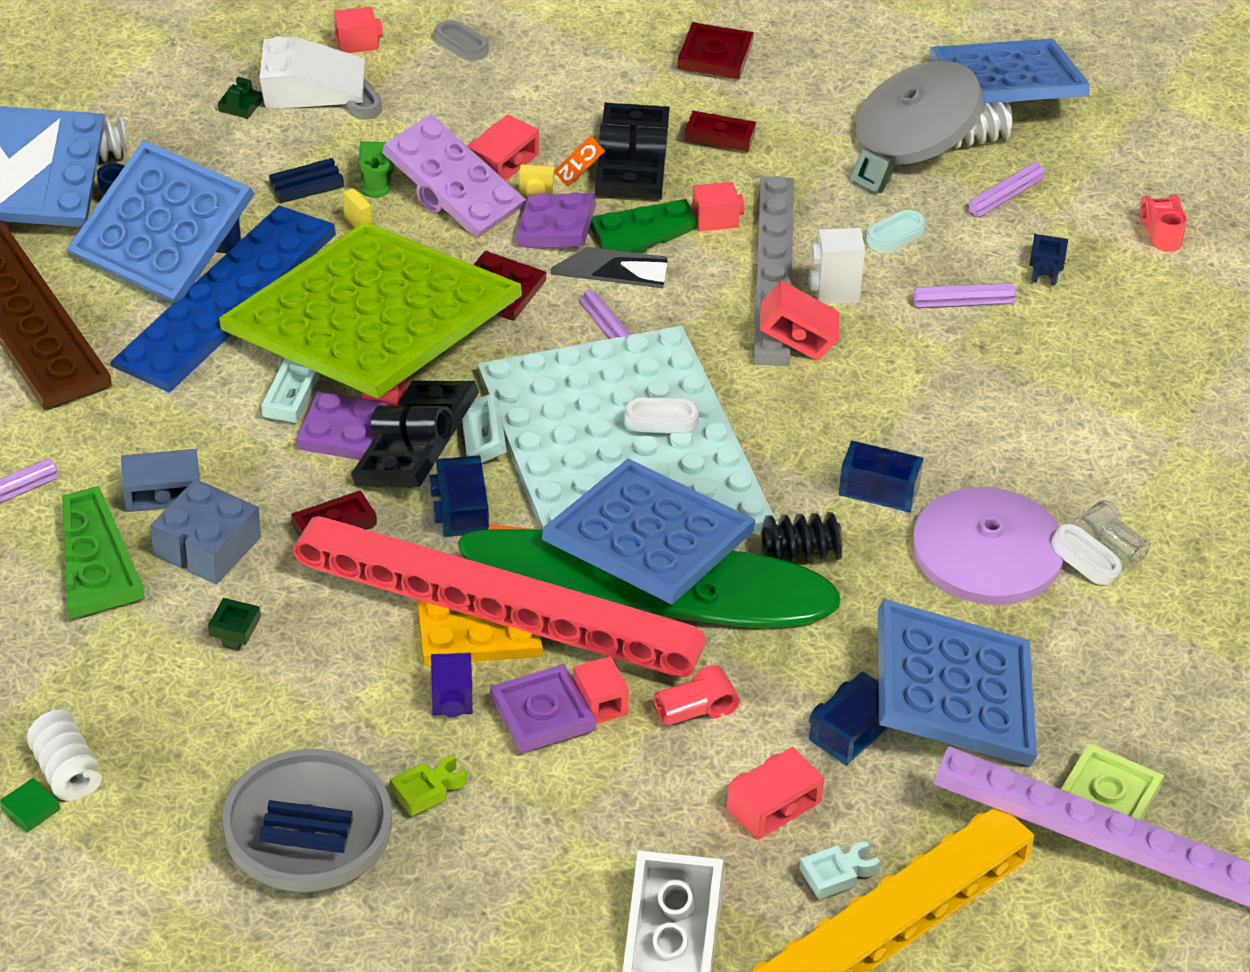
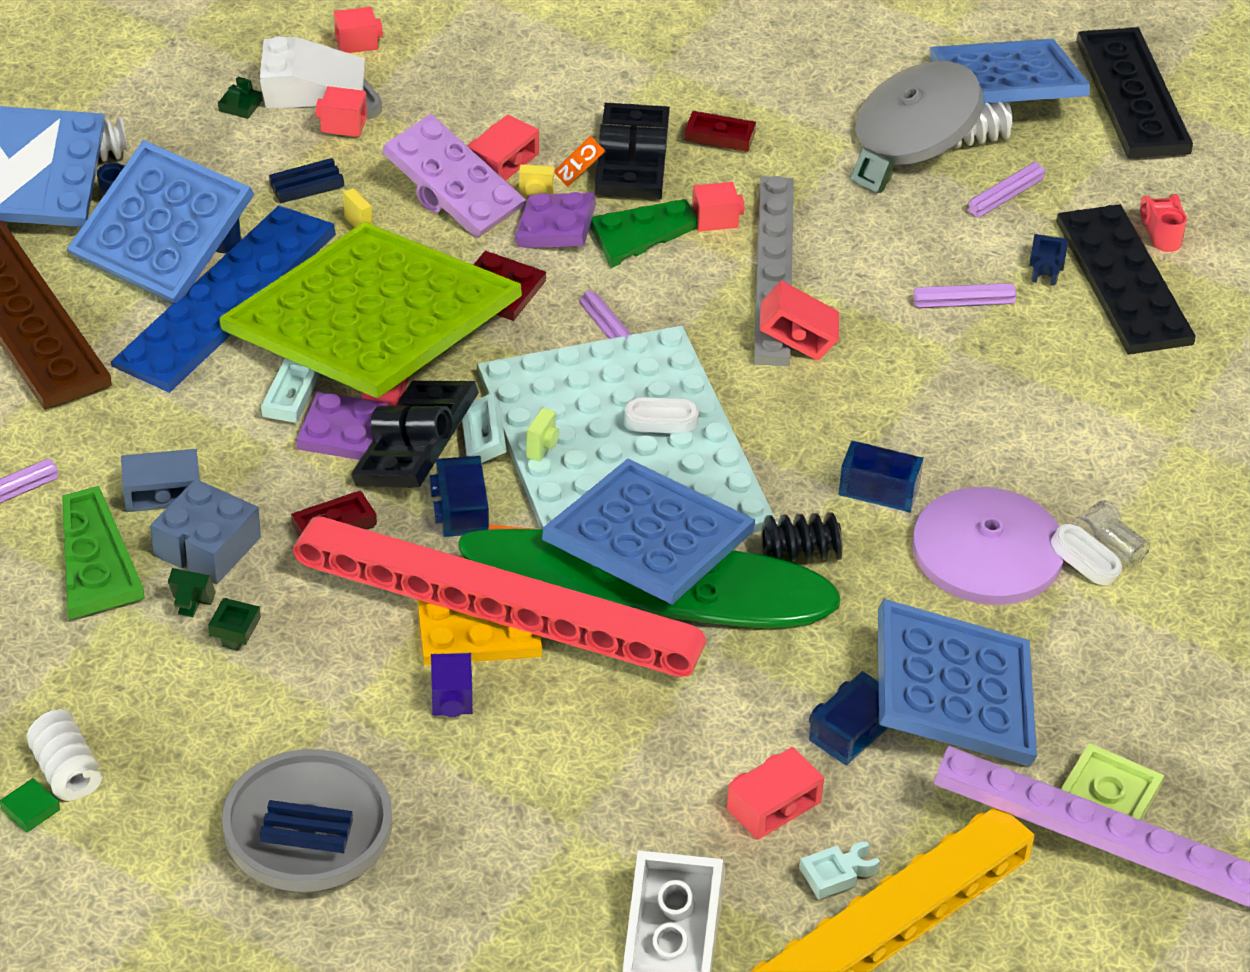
(190, 590): none -> dark green tile
(342, 111): none -> coral brick
(374, 169): bright green piece -> none
(424, 788): lime plate -> none
(461, 40): light grey tile -> none
(542, 434): none -> yellowish green plate
(542, 708): medium lavender plate -> none
(602, 688): coral brick -> none
(614, 267): sticker -> none
(707, 693): coral piece -> none
(715, 50): dark red plate -> none
(838, 265): white brick -> none
(895, 231): light aqua tile -> none
(1125, 279): none -> black plate
(1134, 93): none -> black plate

